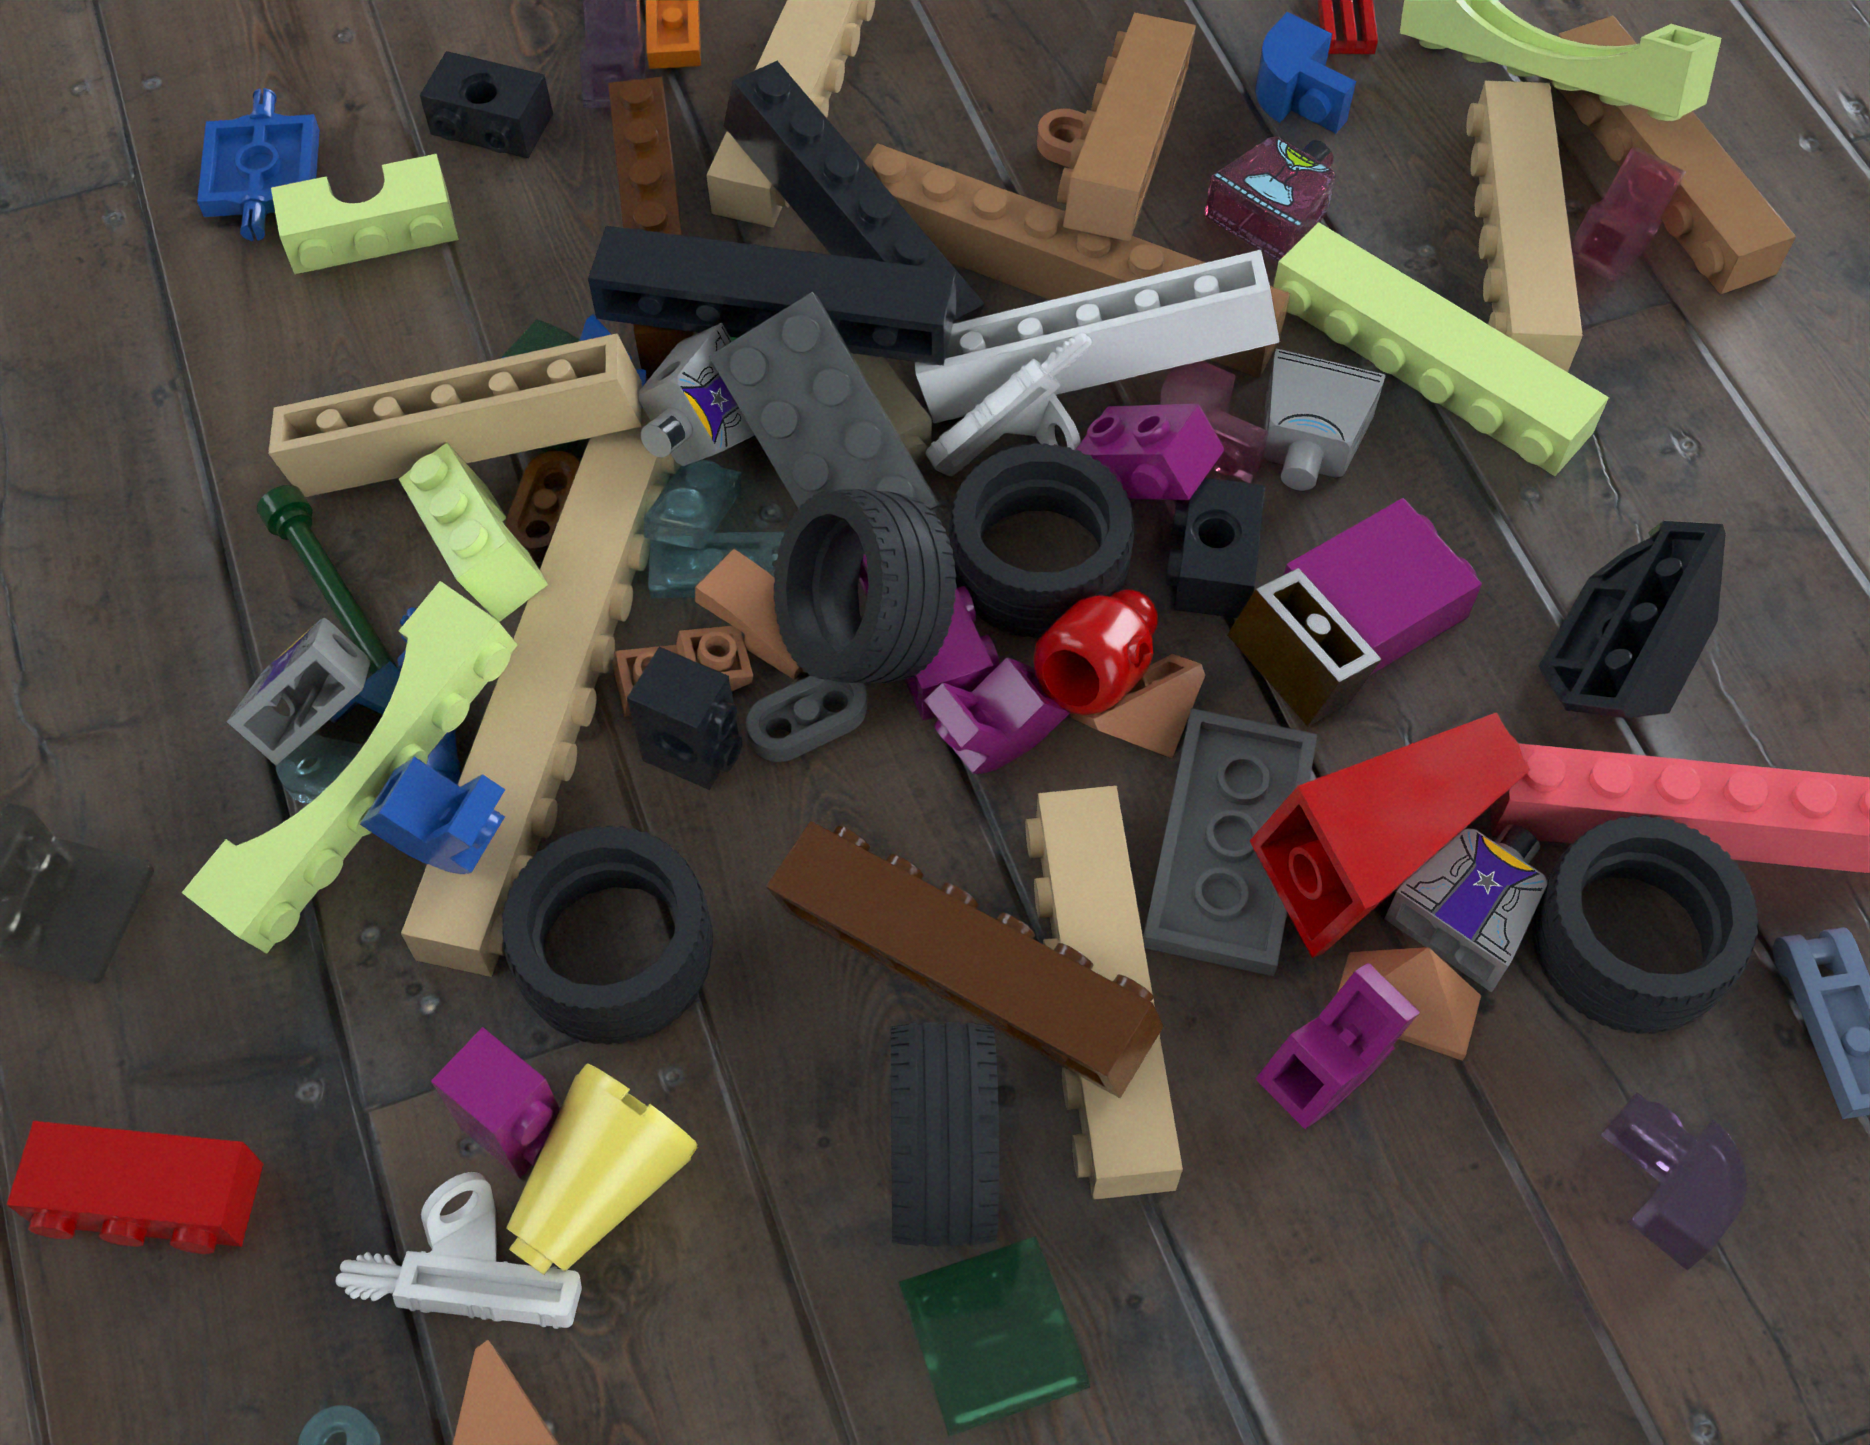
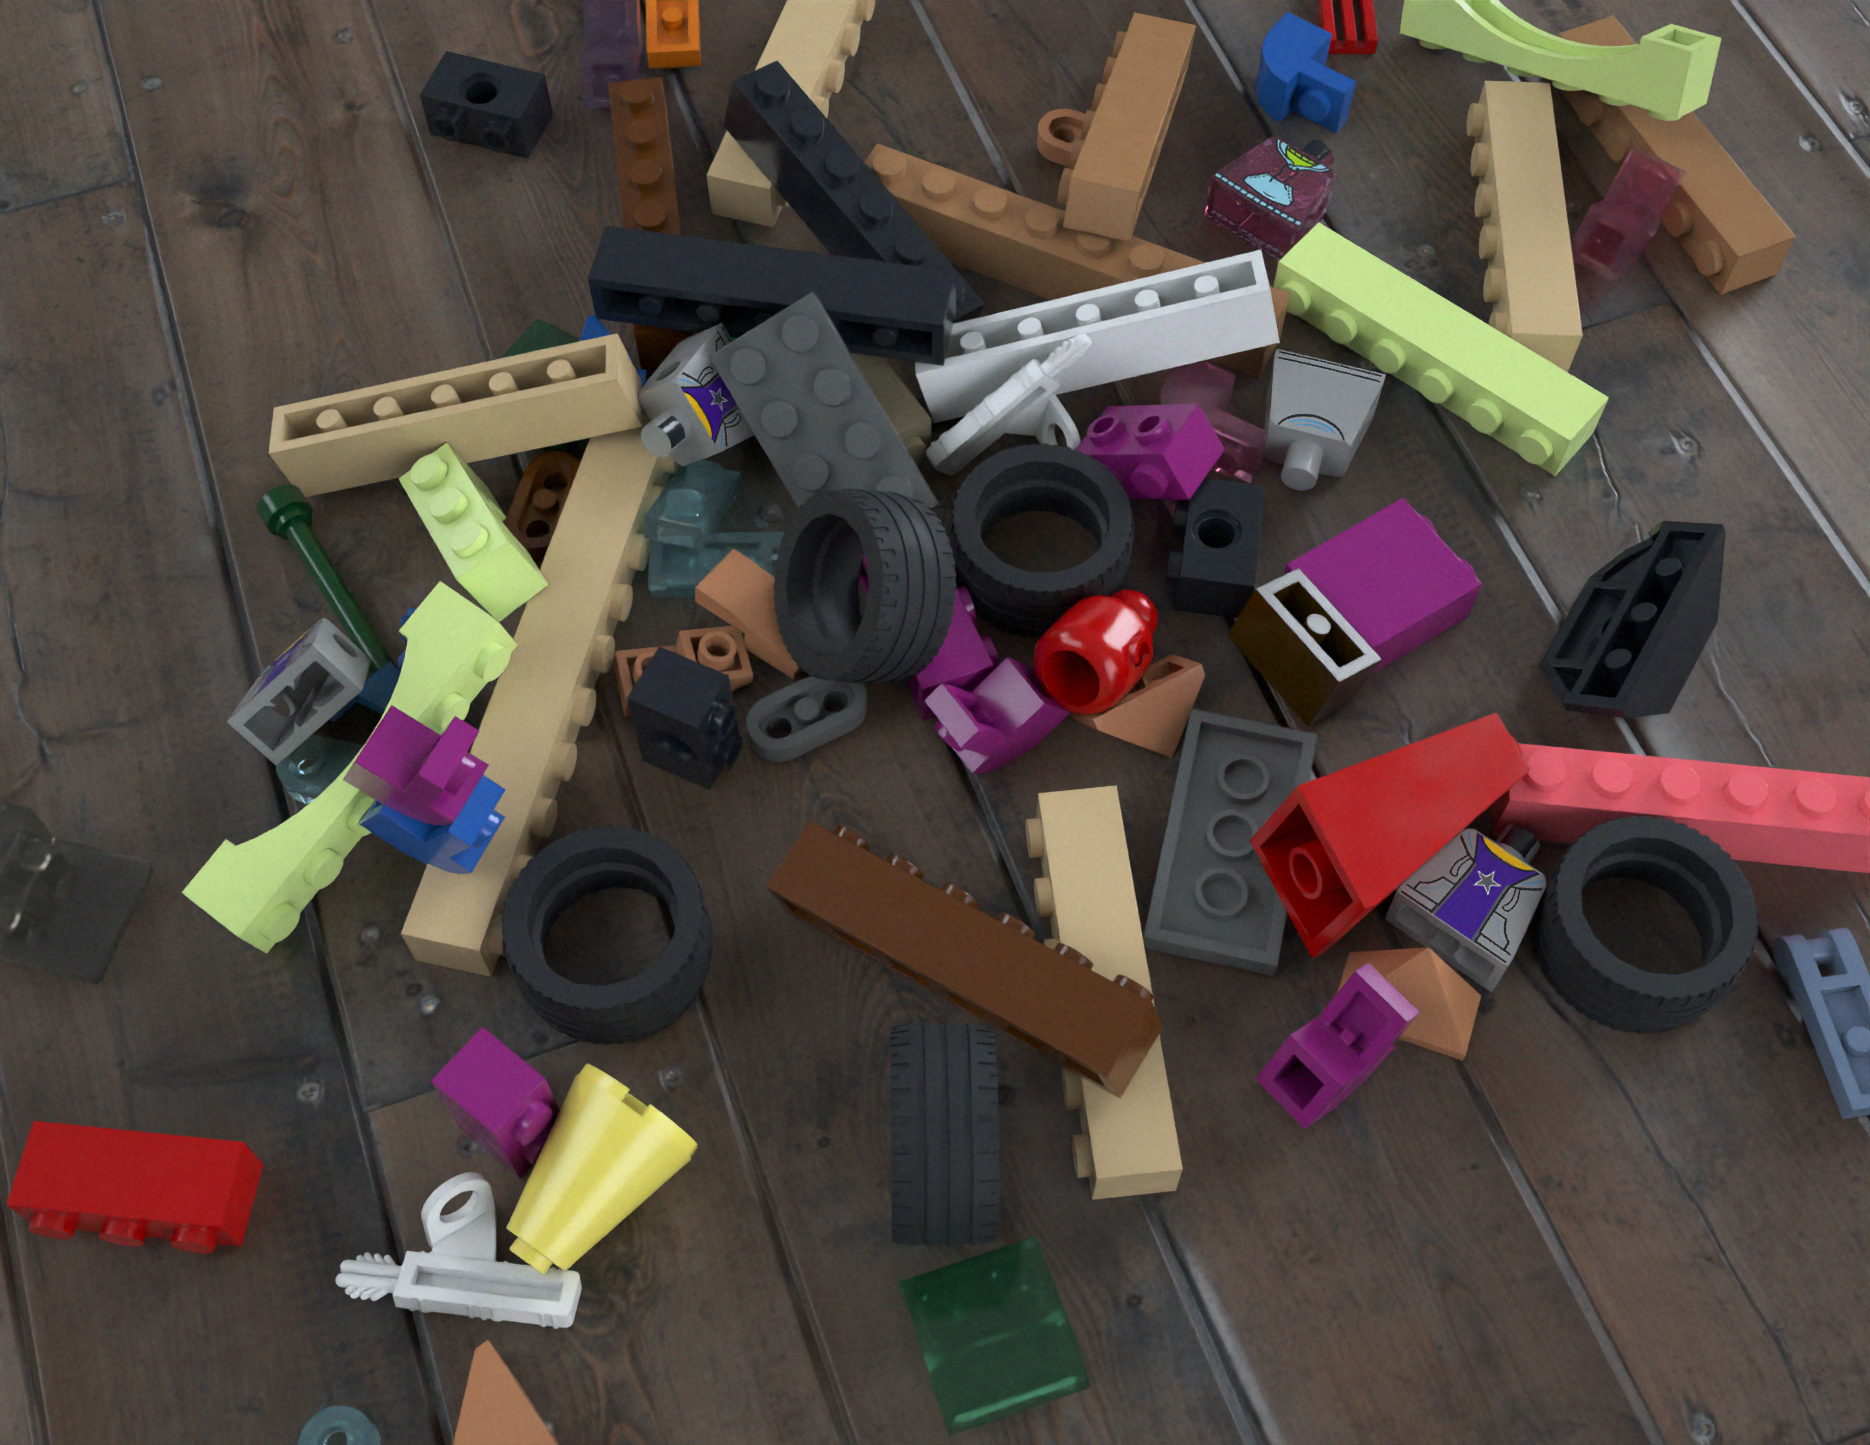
(250, 157): blue plate -> none
(403, 216): yellowish green arch -> none
(417, 768): none -> magenta brick
(1697, 1176): clear purple brick -> none

